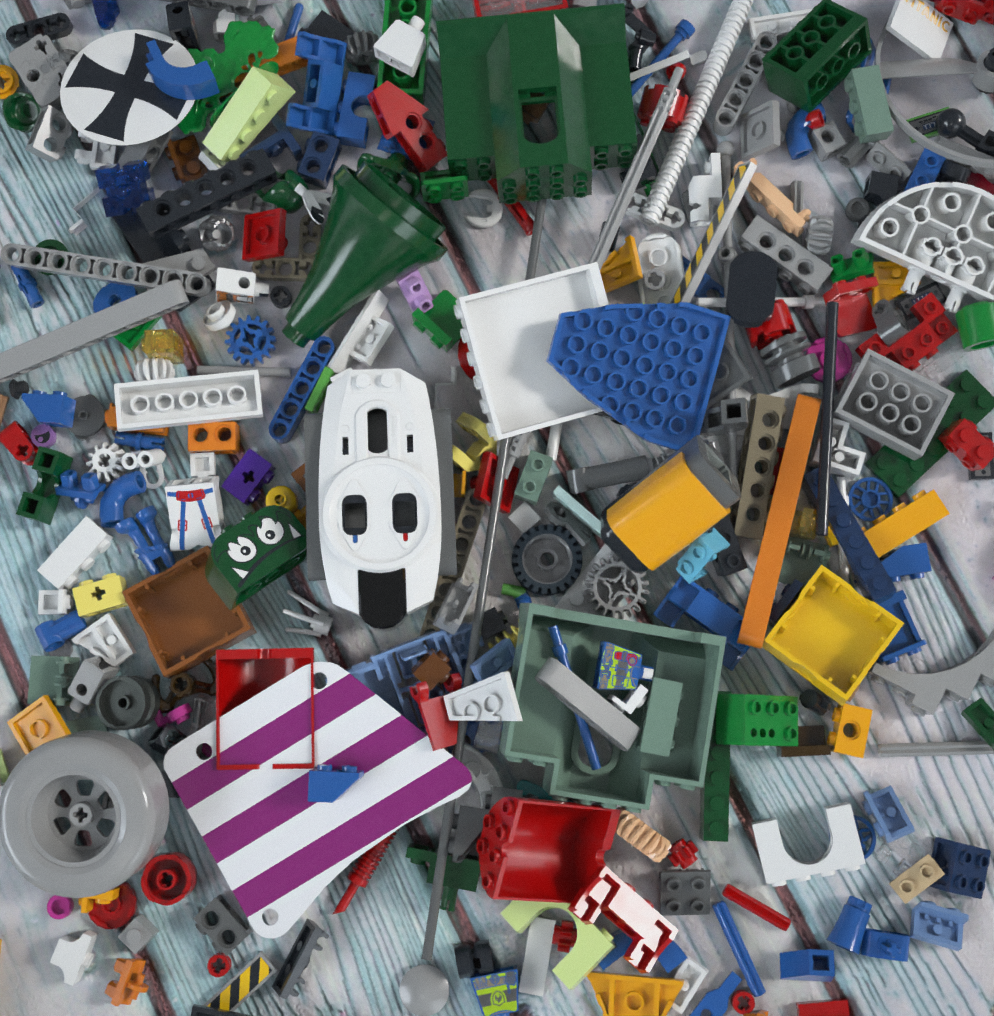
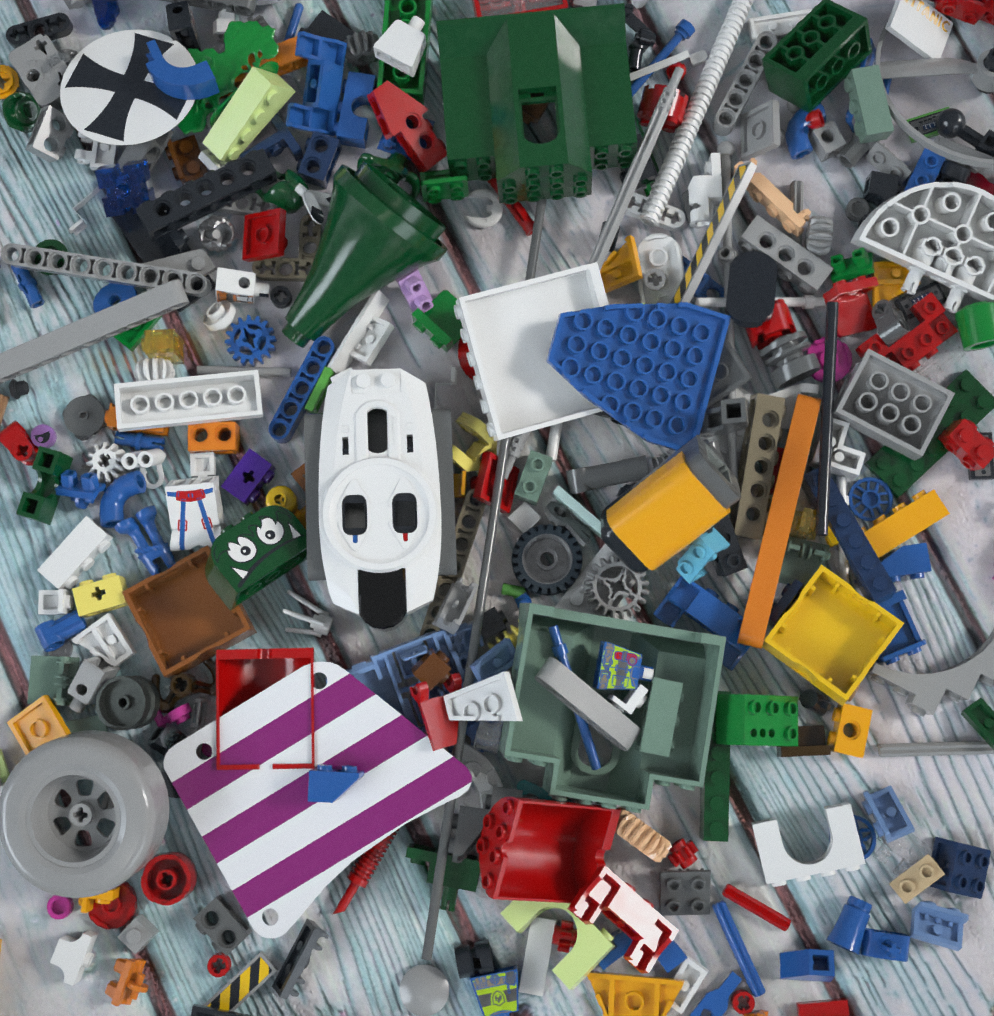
(51, 409): blue slope -> none

